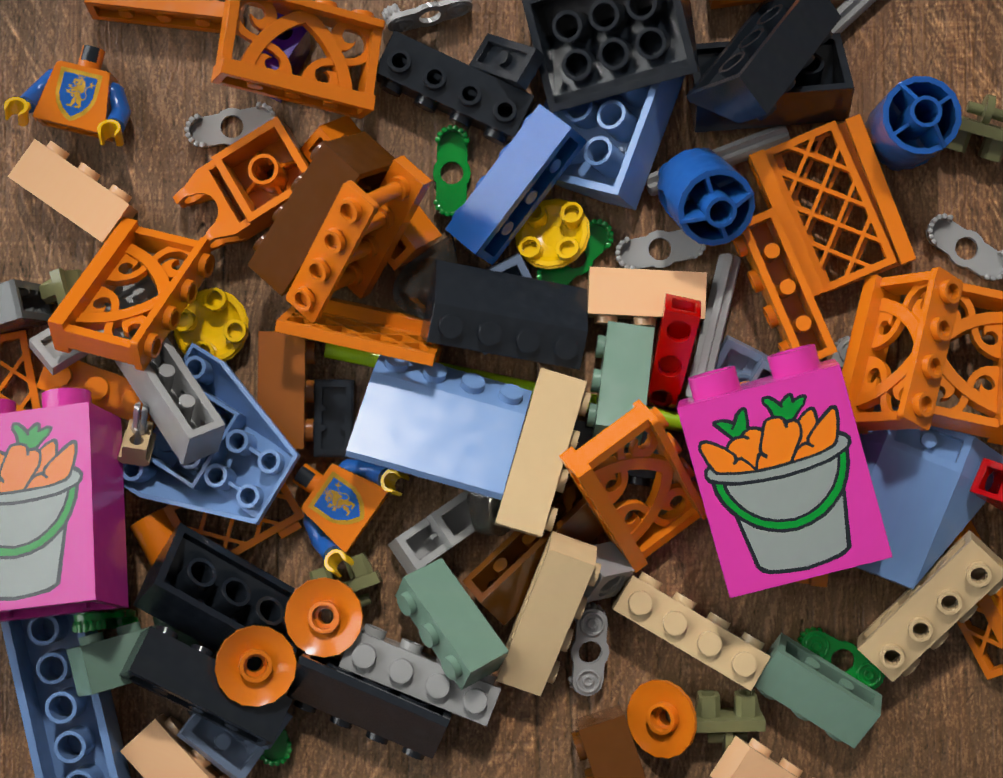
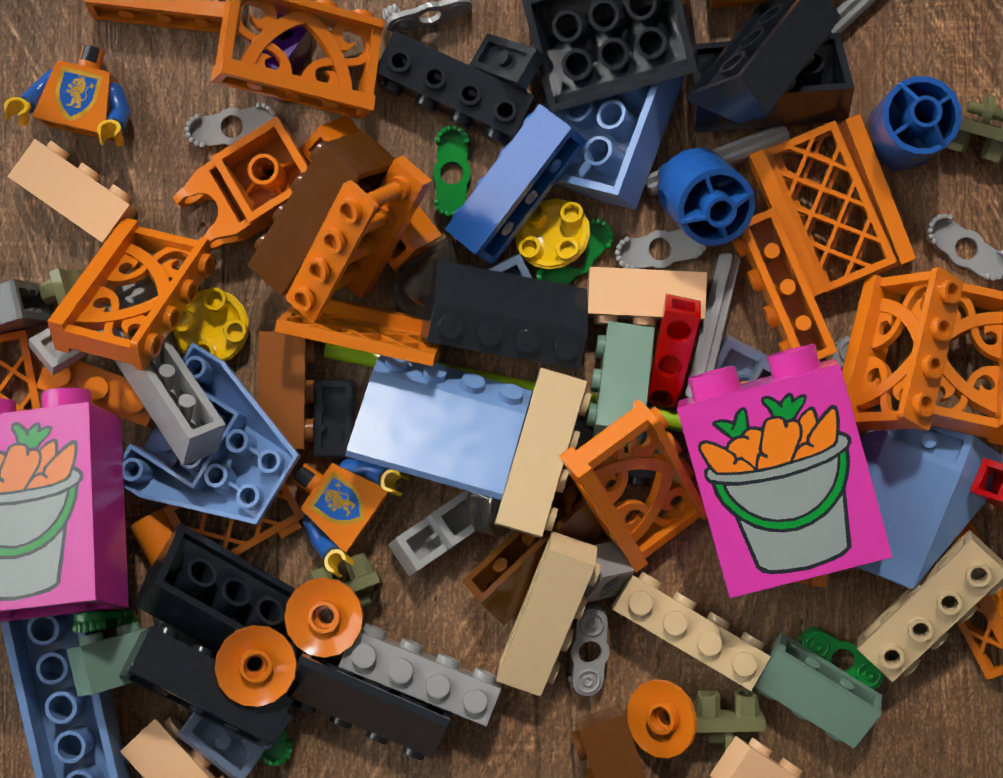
(138, 439): tan piece -> none
(451, 624): sand green brick -> none

